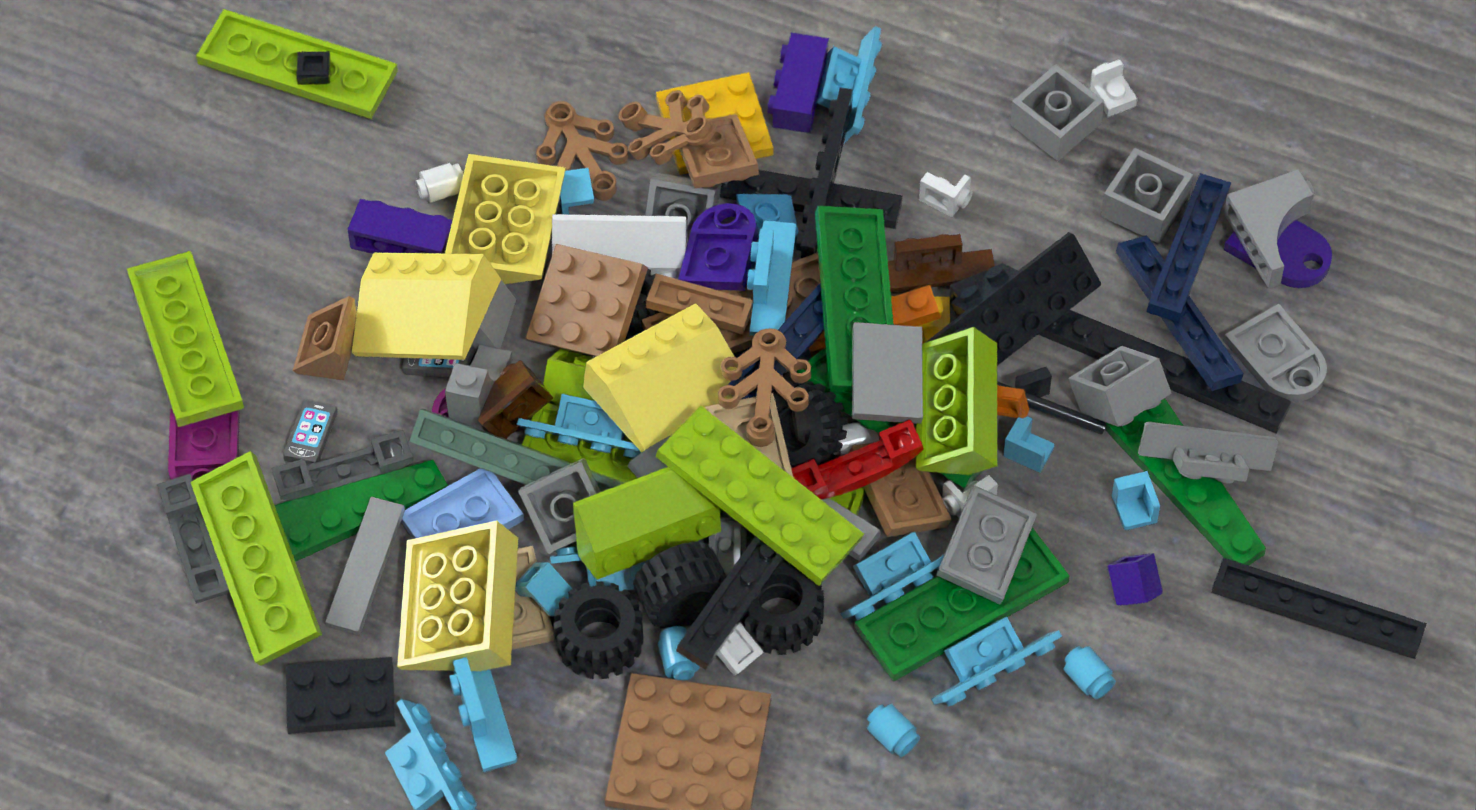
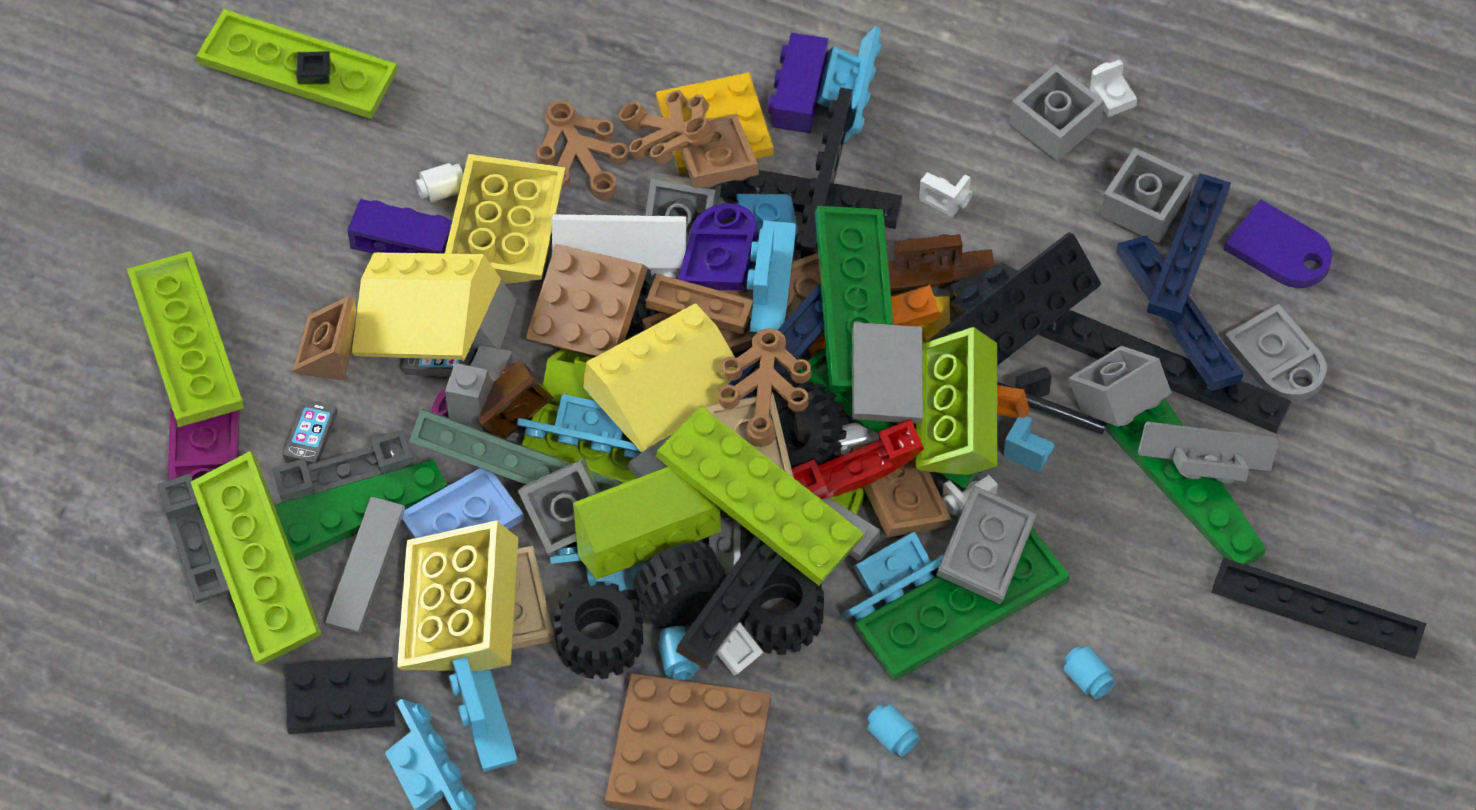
(544, 586): medium azure panel -> none
(576, 189): medium azure panel -> none
(988, 653): medium azure bracket -> none
(1135, 500): medium azure panel -> none
(1135, 579): dark purple panel -> none
(1261, 216): light grey arch -> none

